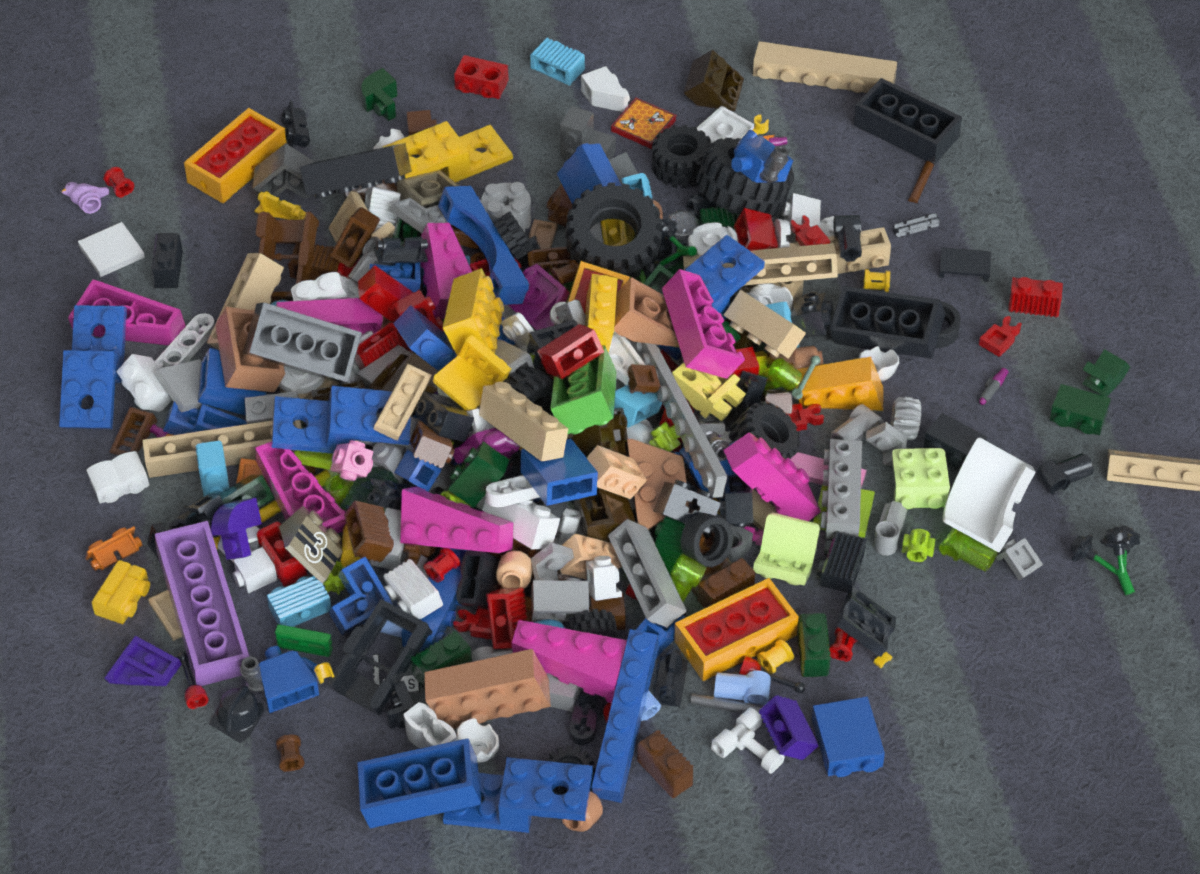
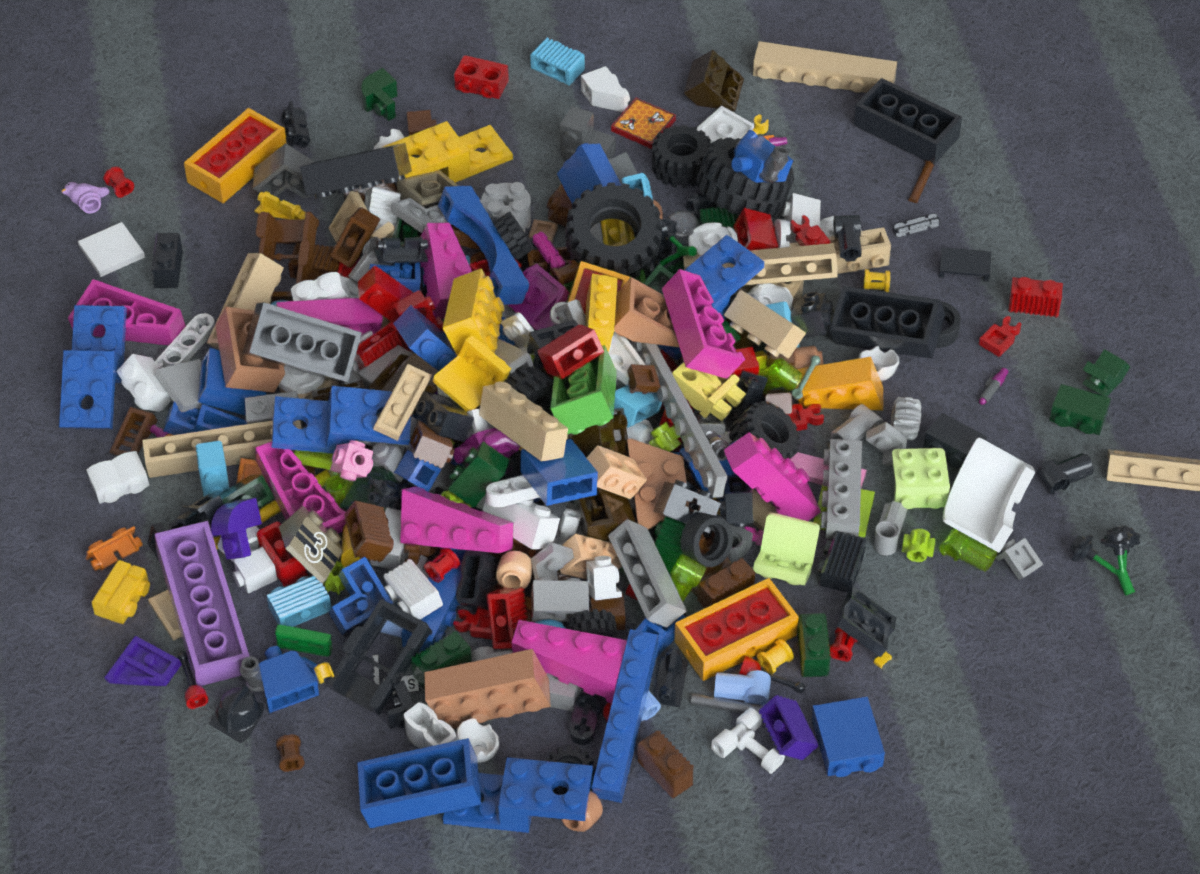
(548, 250): none -> dark pink axle

